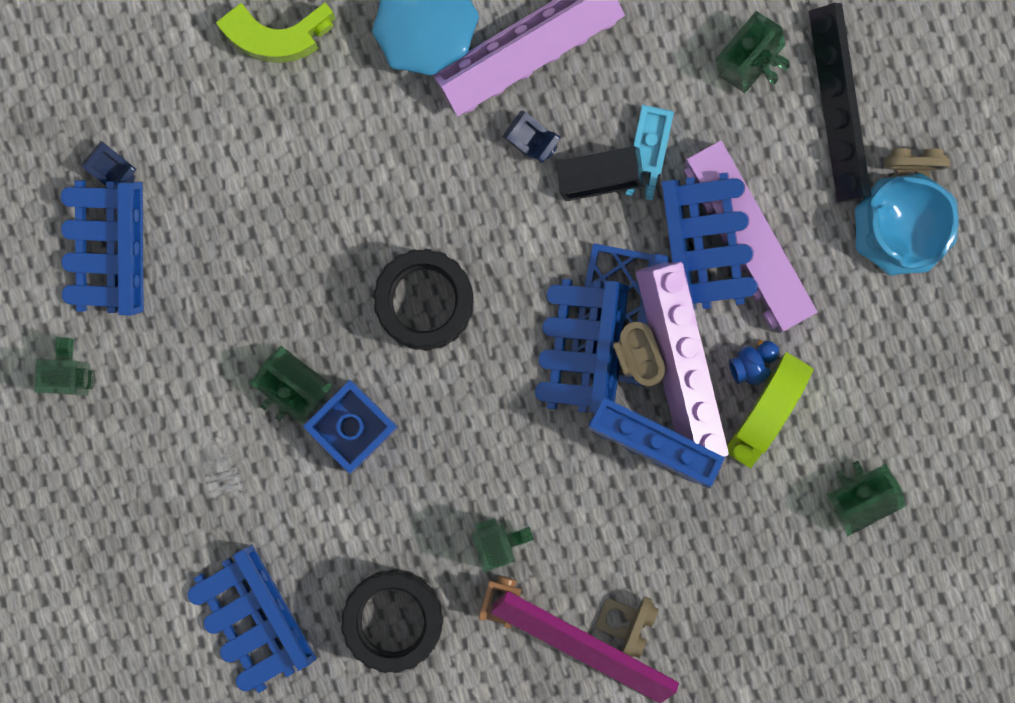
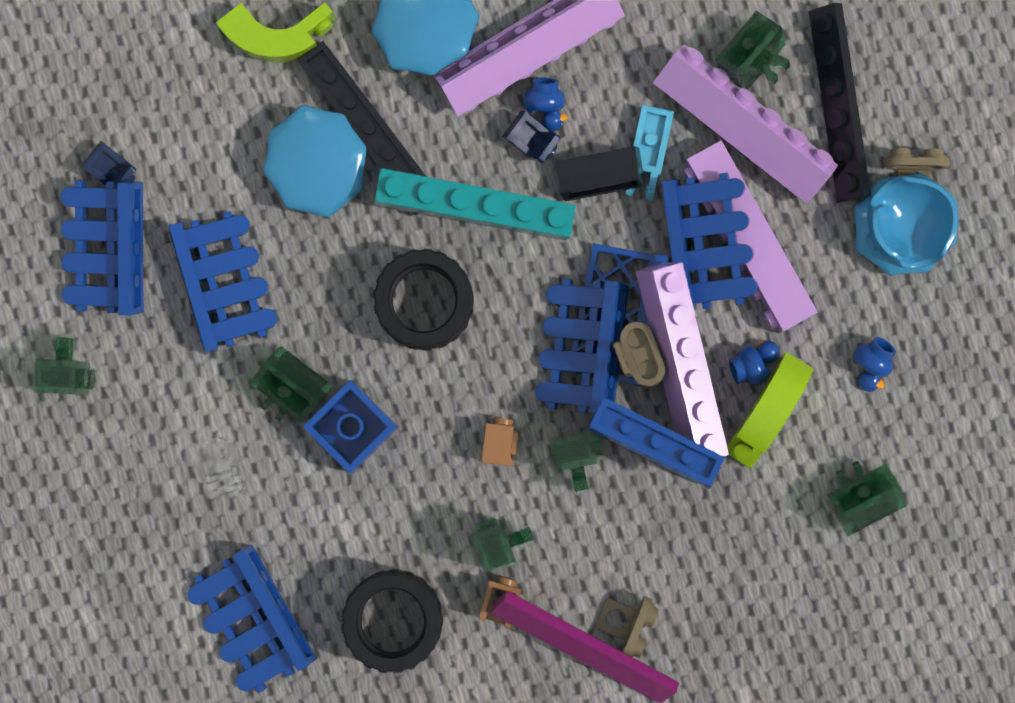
(208, 268): none -> blue fence
(315, 161): none -> dark azure piece
(350, 101): none -> black plate
(474, 204): none -> teal brick
(499, 442): none -> medium nougat window
(546, 98): none -> blue animal
(574, 453): none -> clear green brick
(745, 123): none -> lavender brick
(876, 362): none -> blue animal

